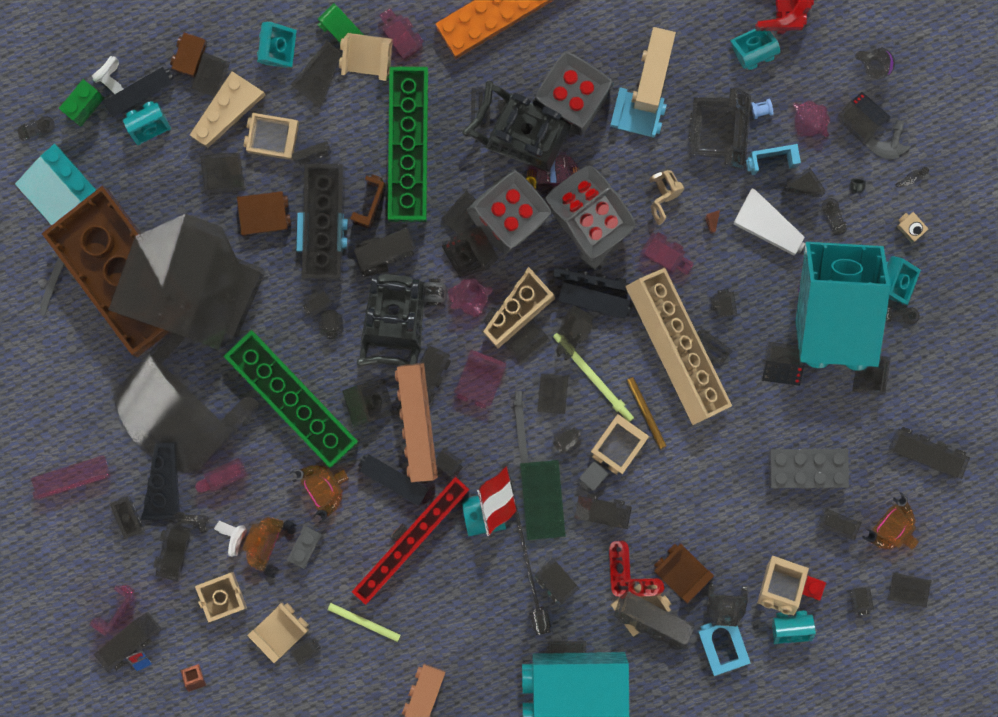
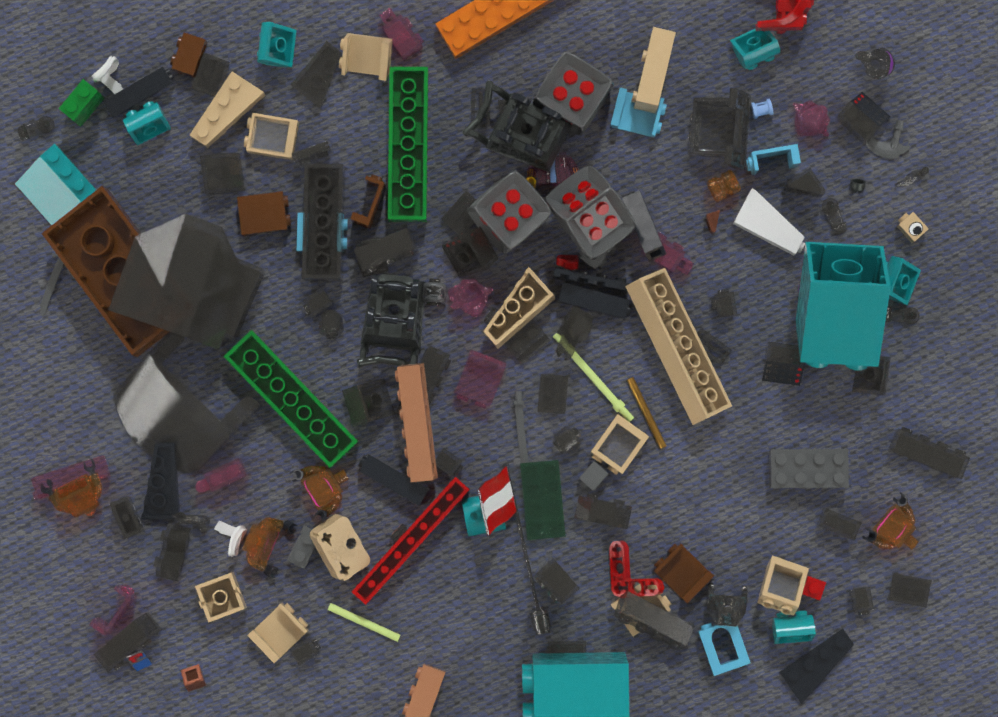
(78, 495): none -> clear orange torso
(334, 549): none -> tan axle
(337, 23): green door -> none
(568, 261): none -> red tile
(644, 226): none -> brick
(667, 195): tan piece -> none
(723, 186): none -> clear orange wheel
(811, 668): none -> black wing

